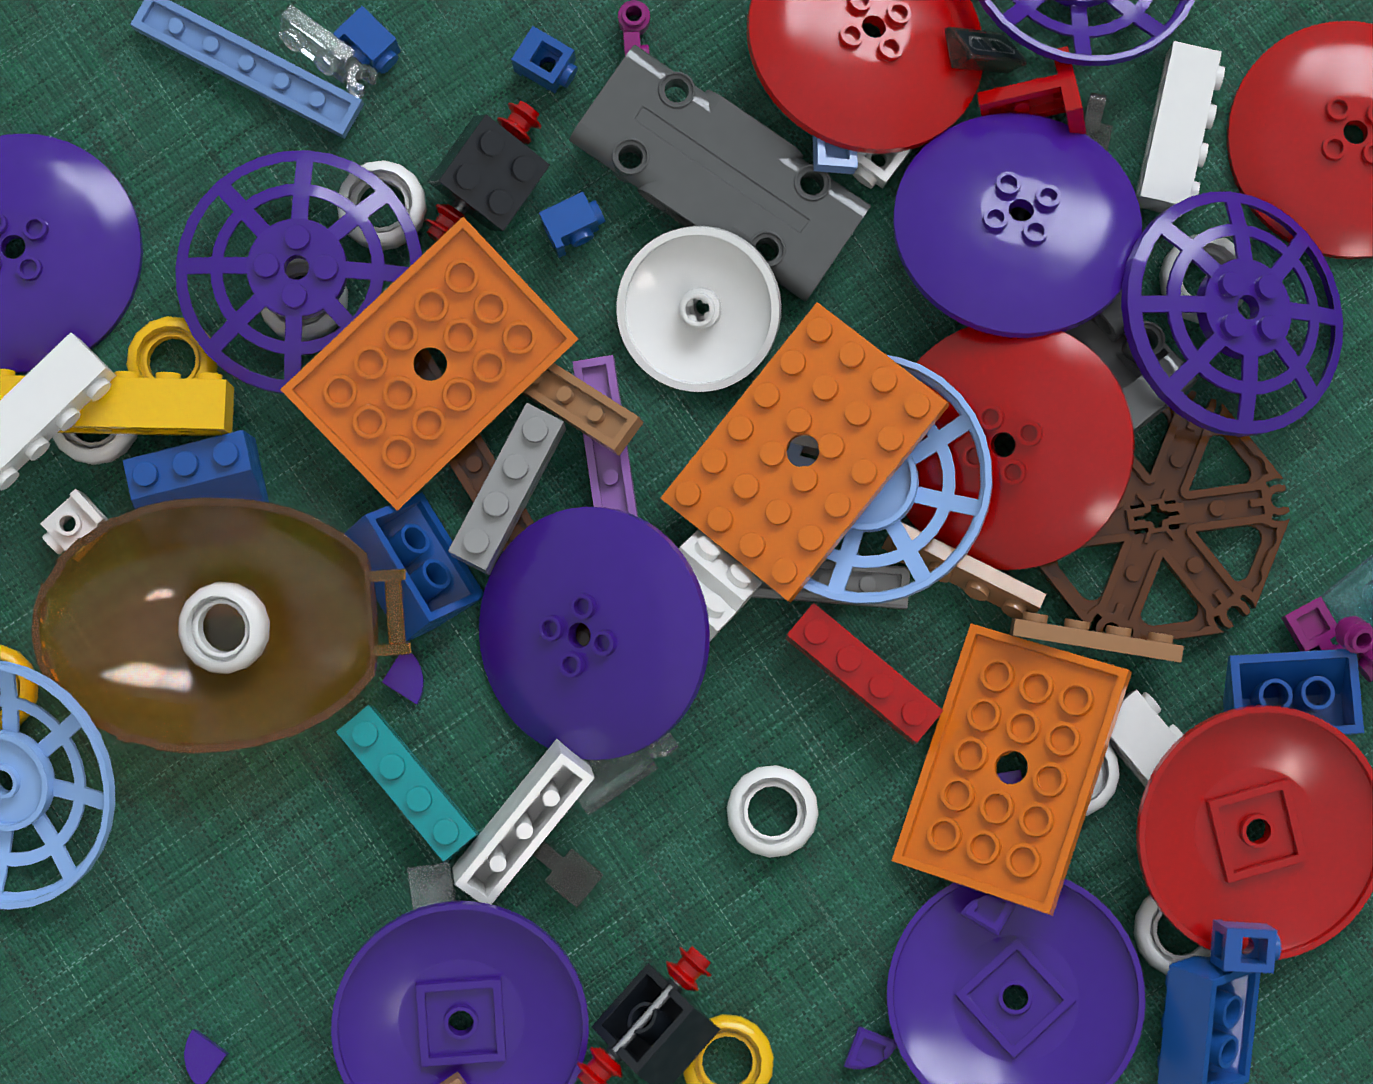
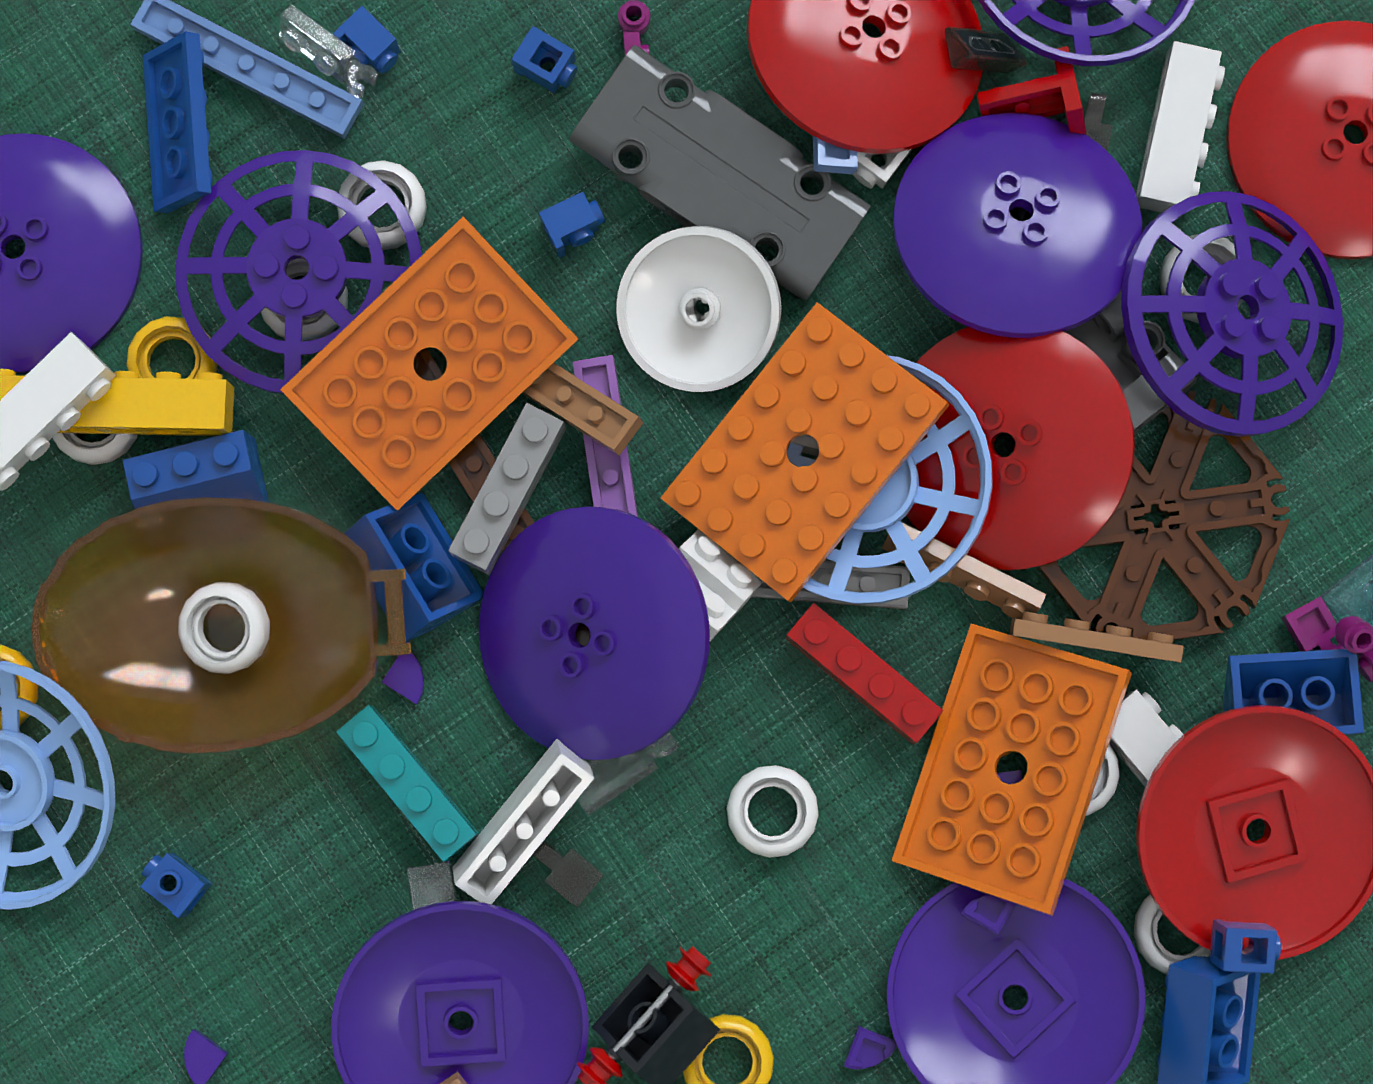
(86, 517): white brick -> none
(177, 122): none -> blue plate
(189, 886): none -> blue brick
(488, 171): black brick -> none

